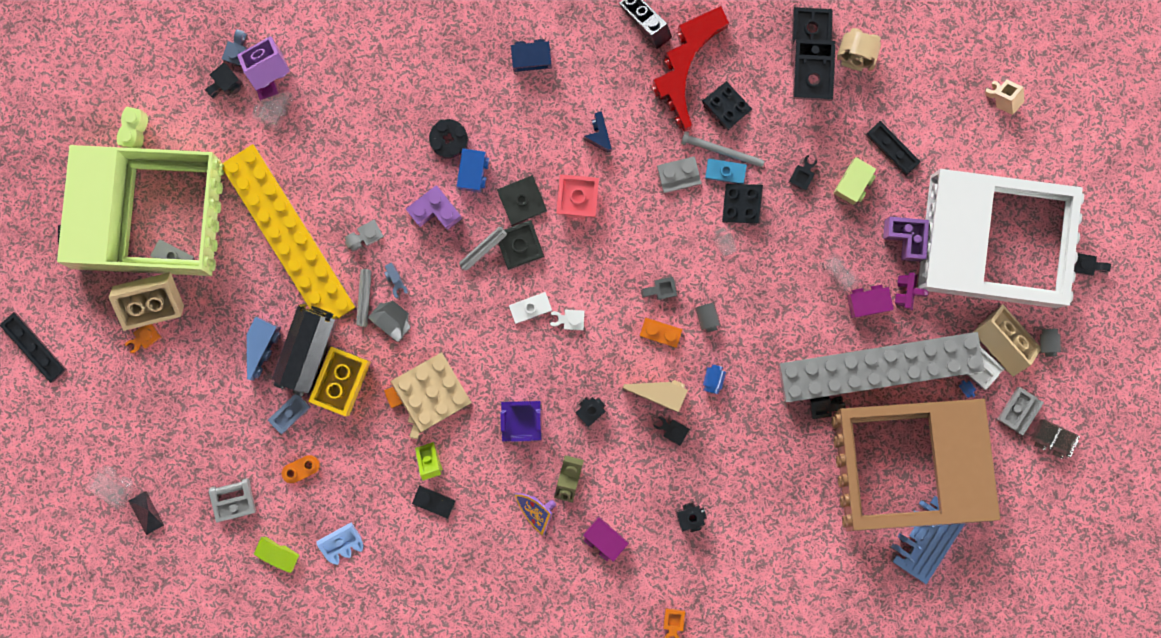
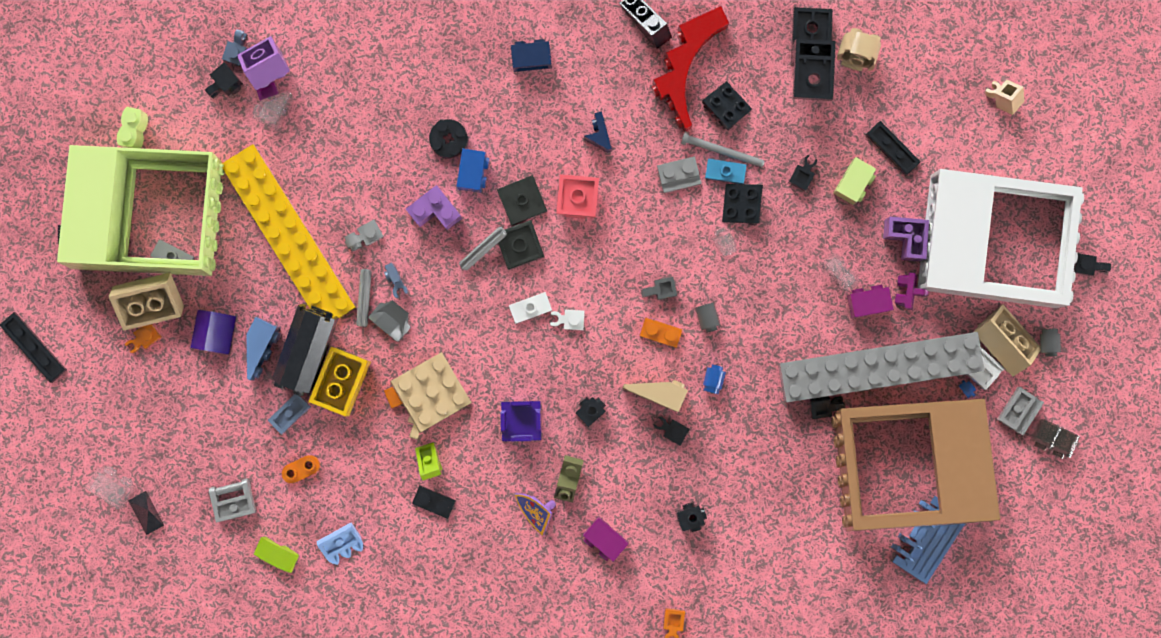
(213, 332): none -> dark purple slope

